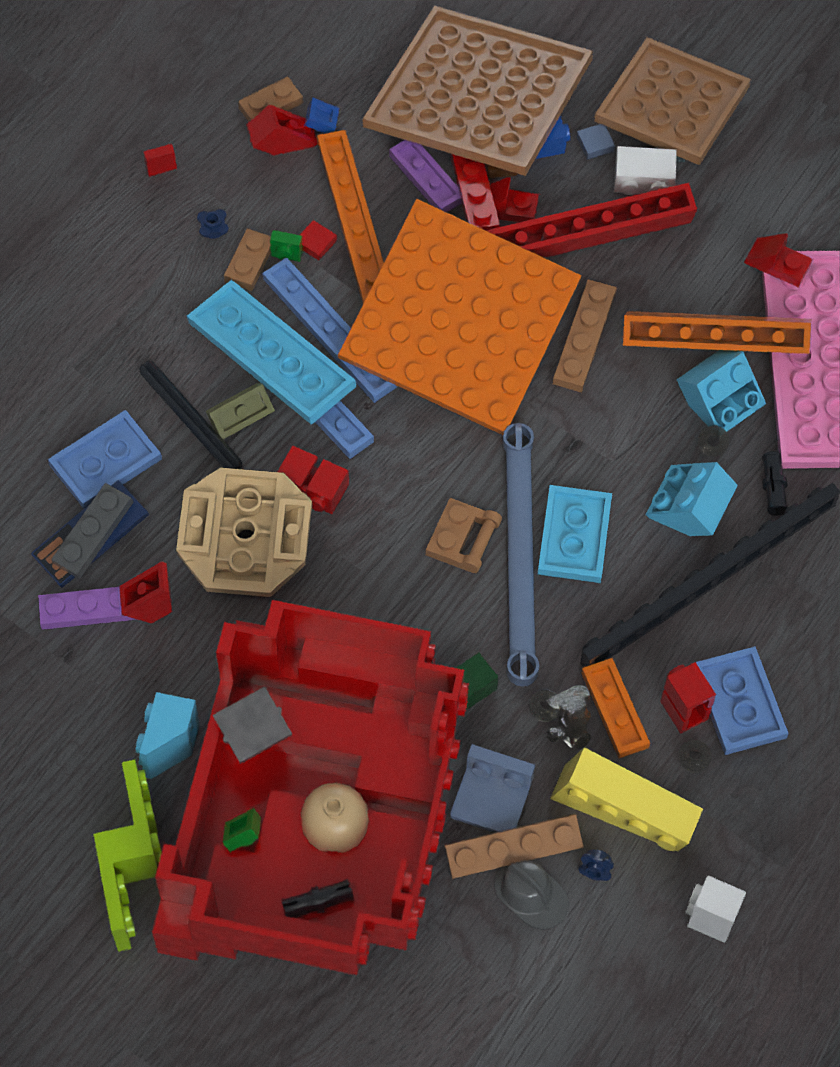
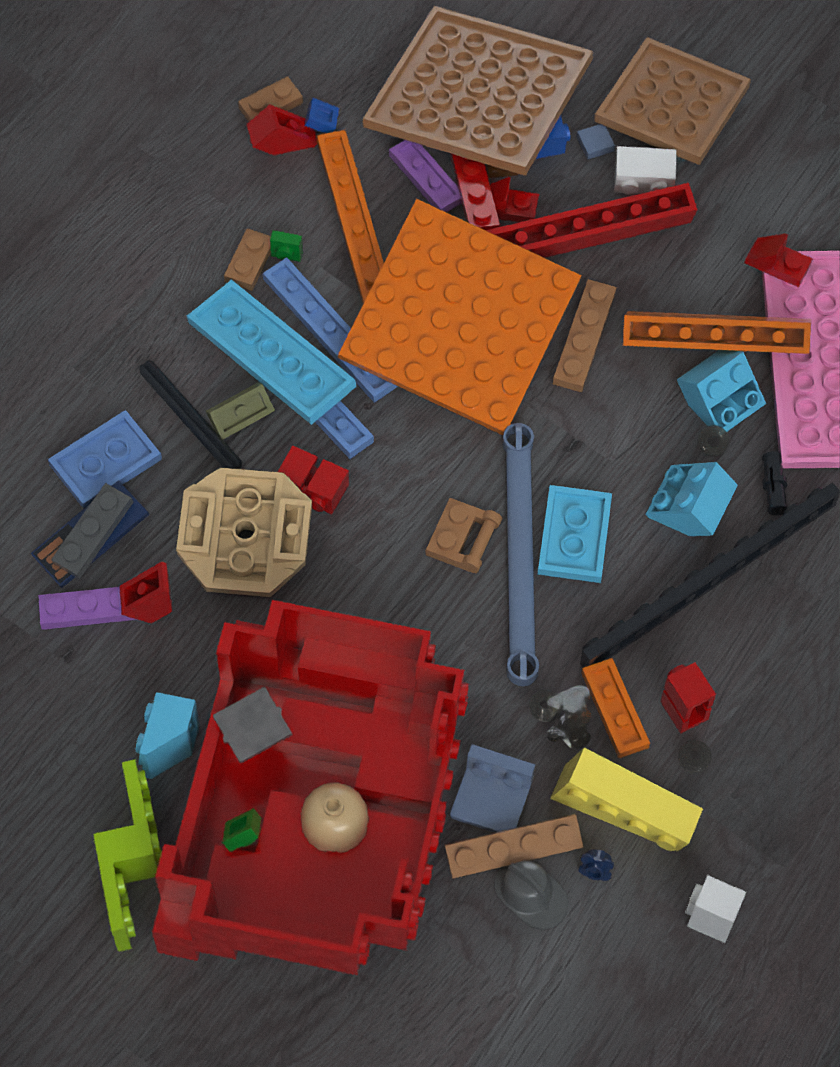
(160, 160): red tile -> none
(212, 230): dark blue plate -> none
(317, 240): red tile -> none
(318, 899): black pin -> none
(480, 677): dark green brick -> none
(744, 703): medium blue plate -> none

